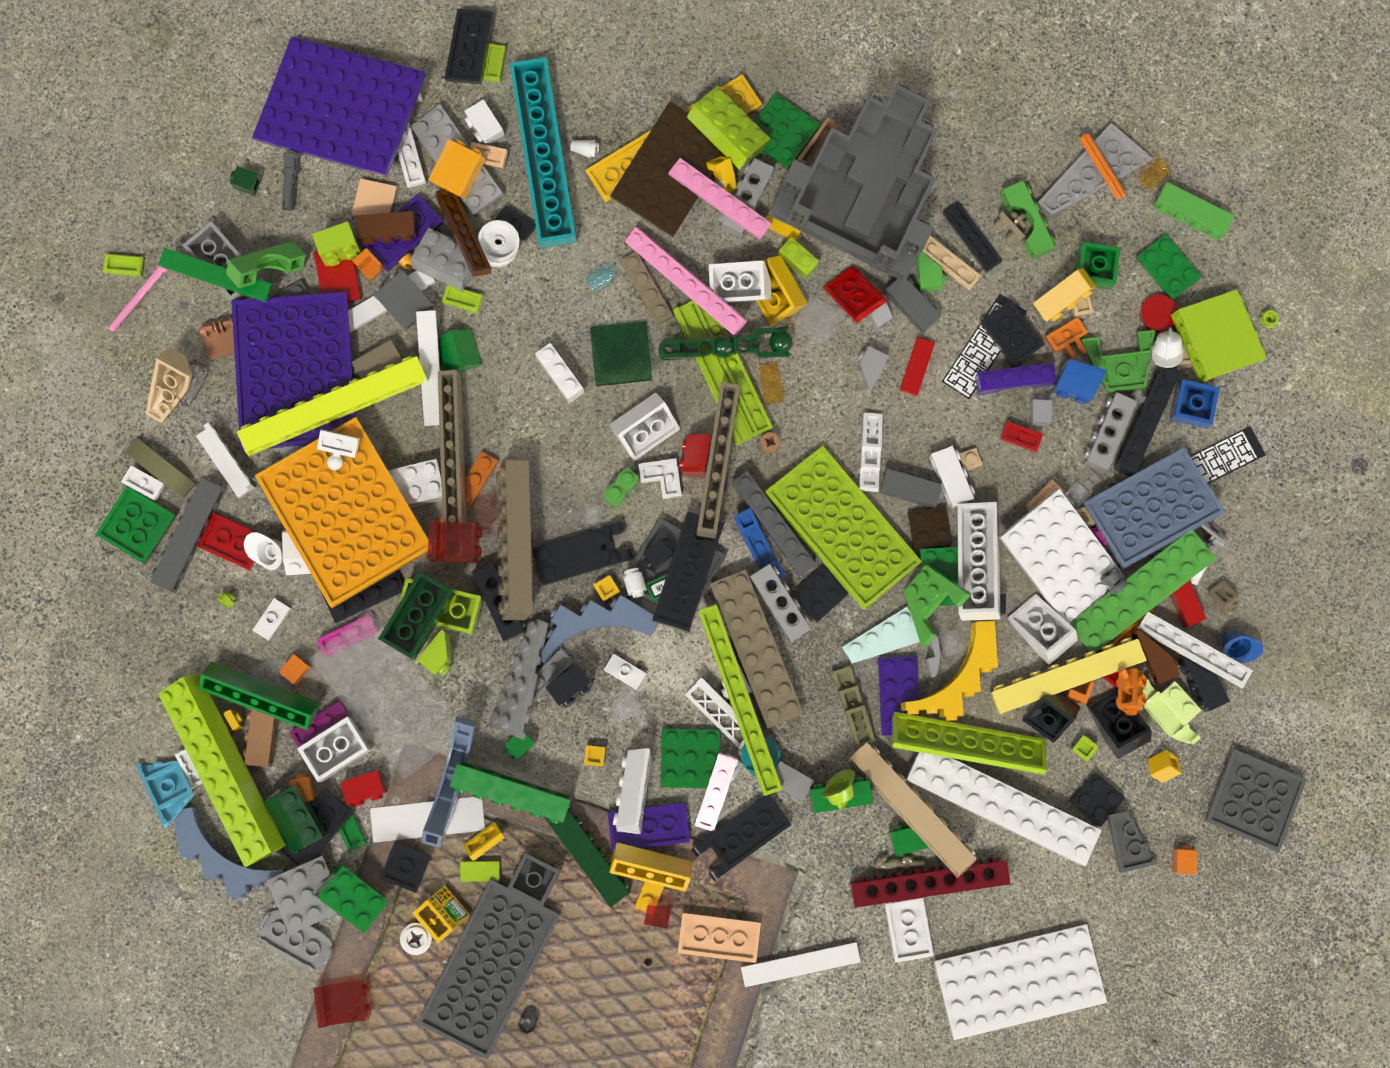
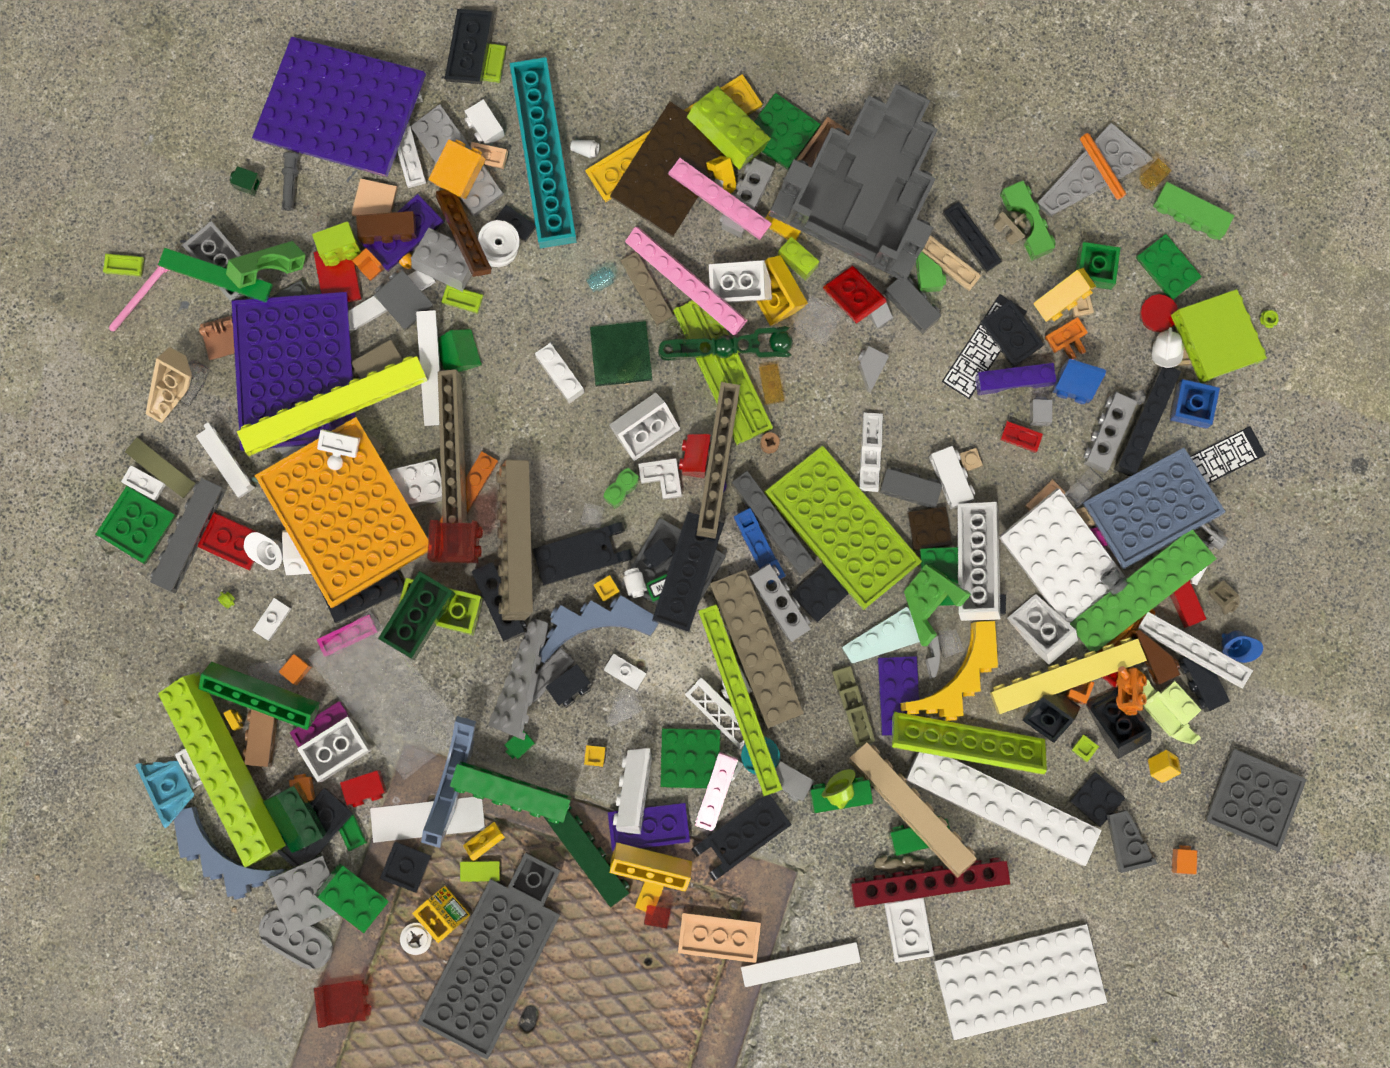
(437, 655): lime slope -> none
(917, 366): red tile -> none
(1124, 370): bright green wing -> none

